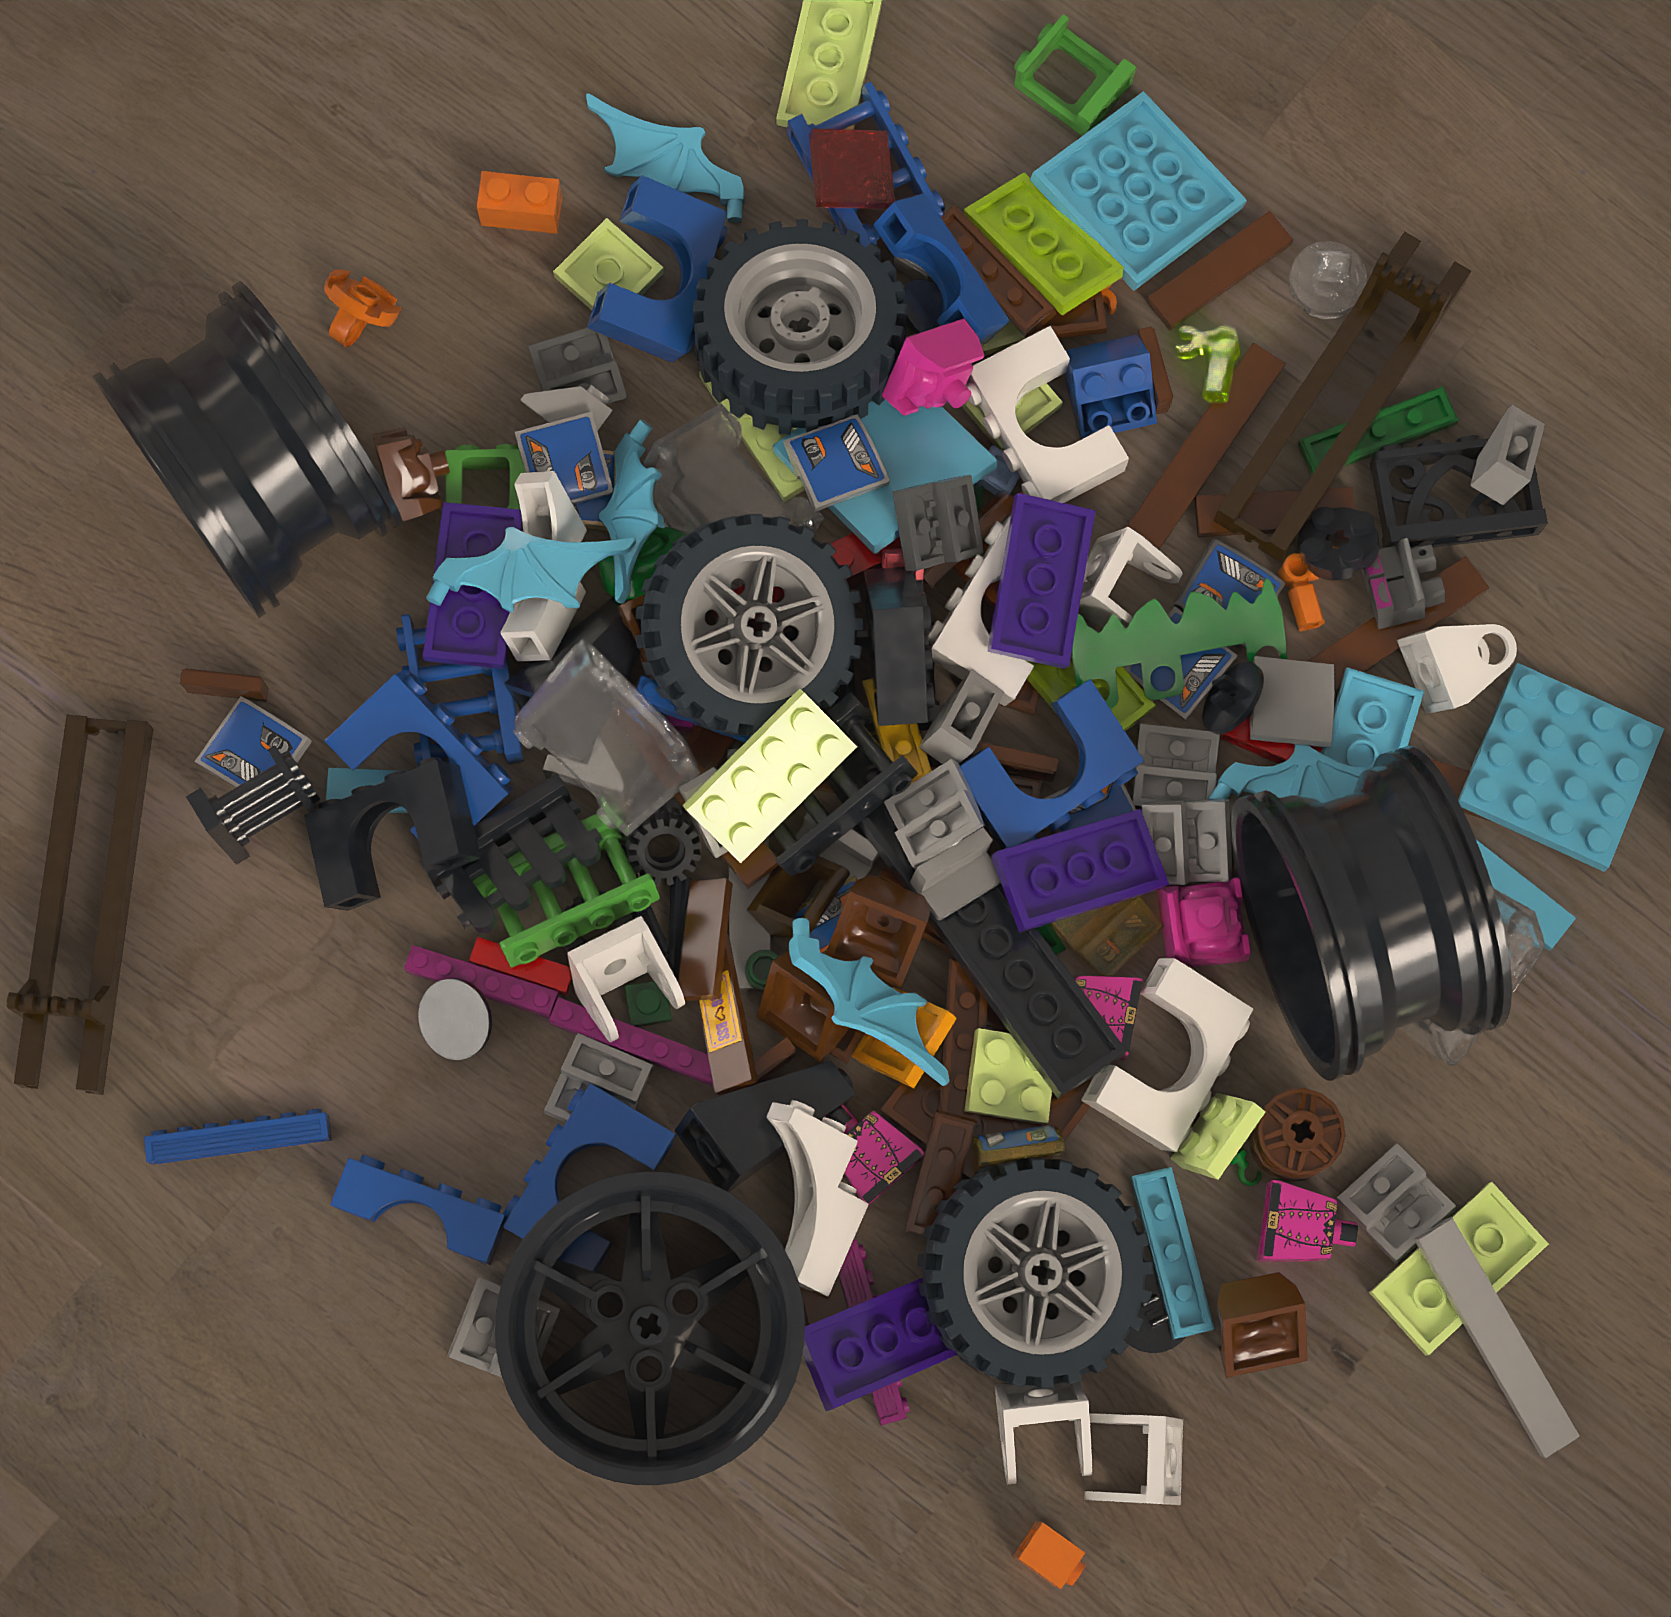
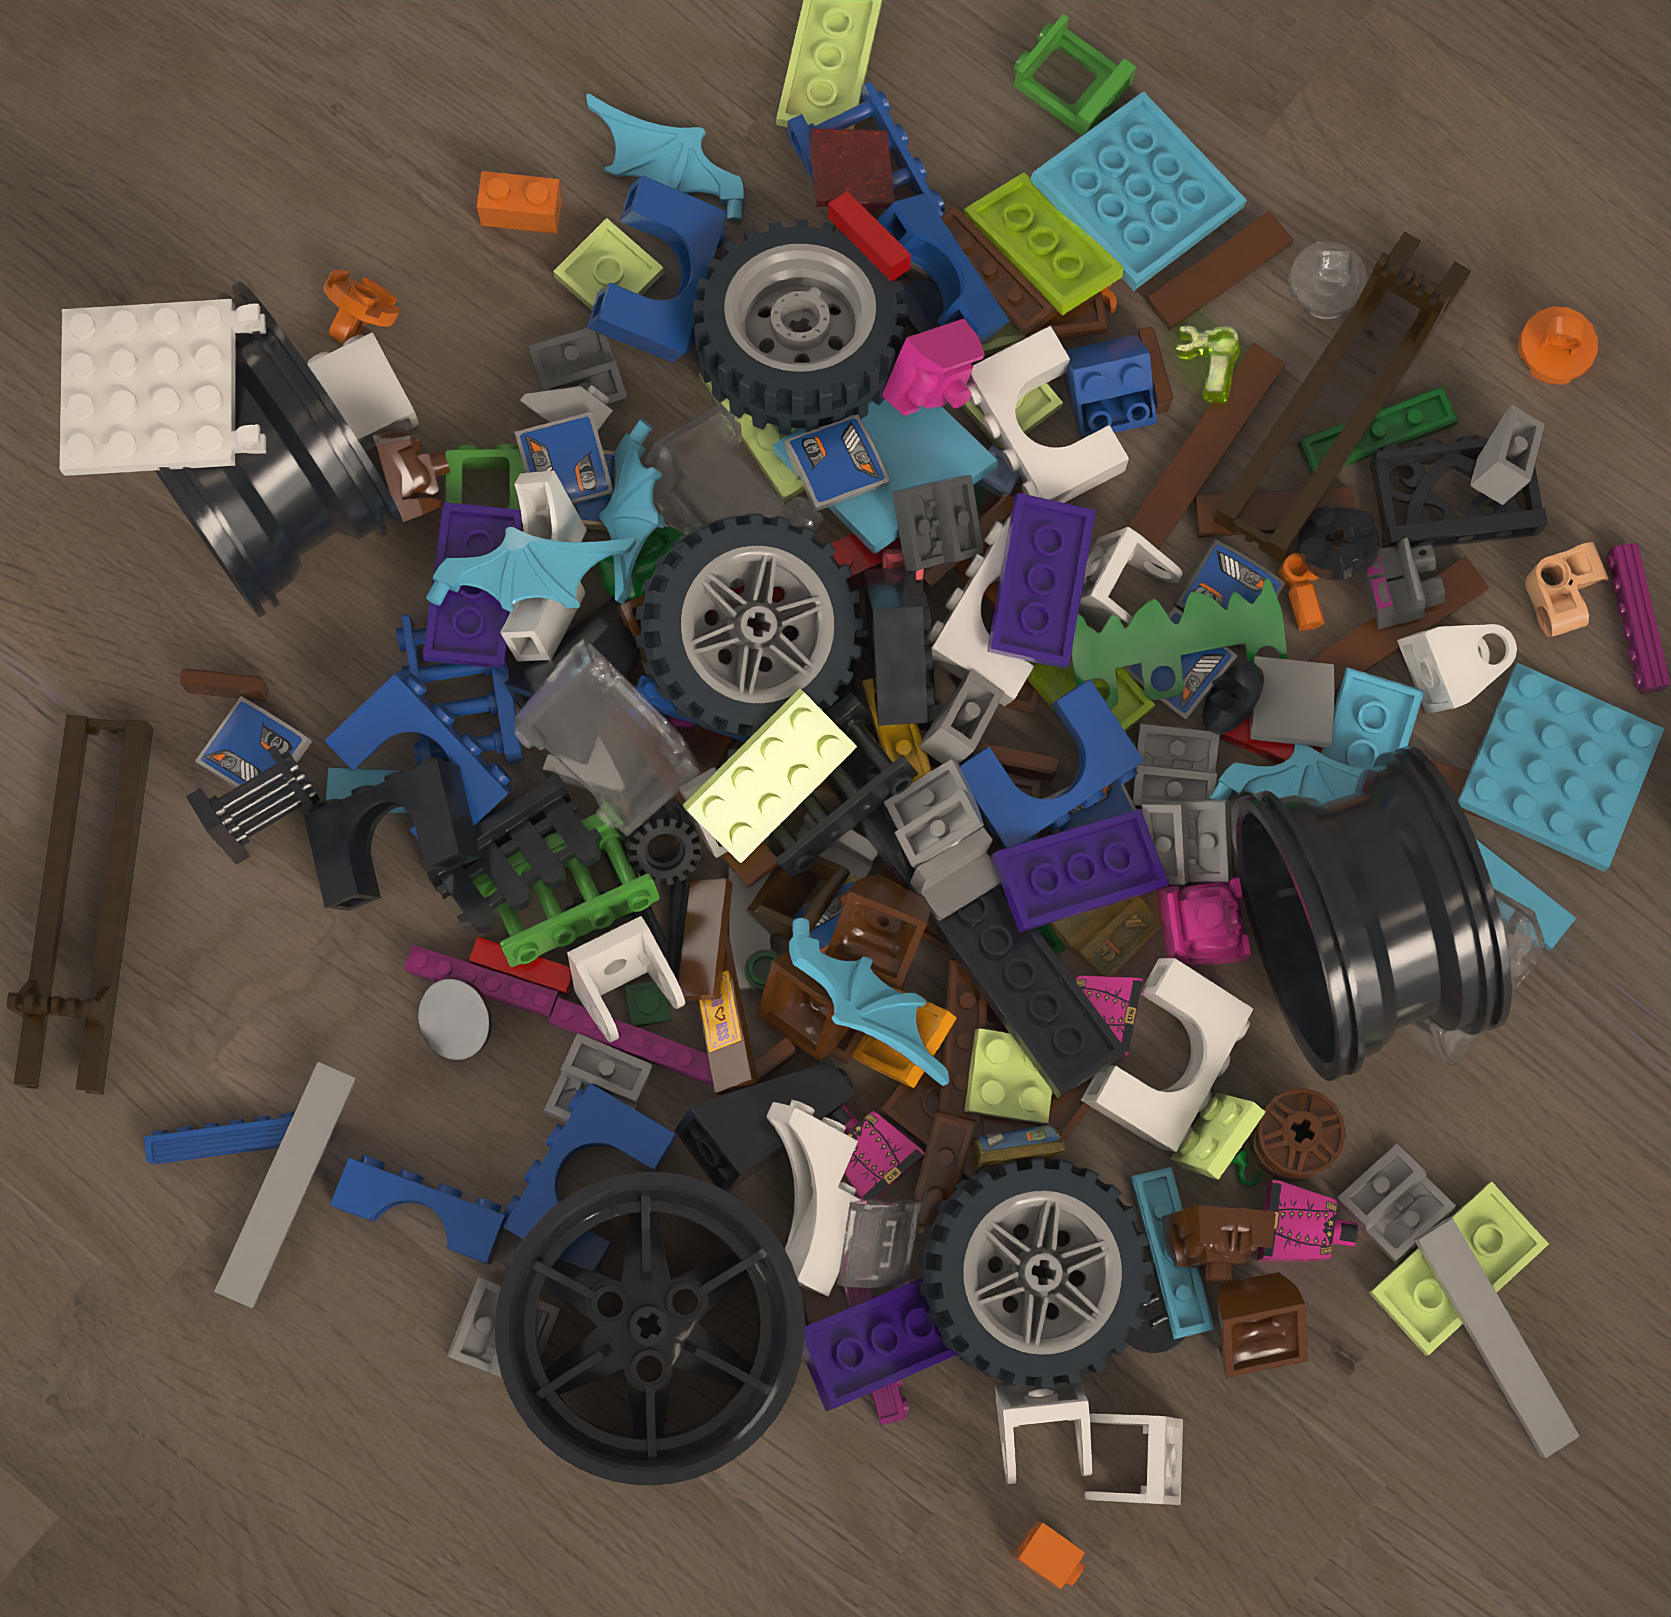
(153, 387): none -> white plate
(285, 1184): none -> light grey tile
(364, 388): none -> white brick
(869, 236): none -> red piece
(879, 1243): none -> clear slope
(1216, 1238): none -> reddish brown brick
(1558, 345): none -> orange tile
(1561, 606): none -> light nougat piece
(1638, 618): none -> magenta piece

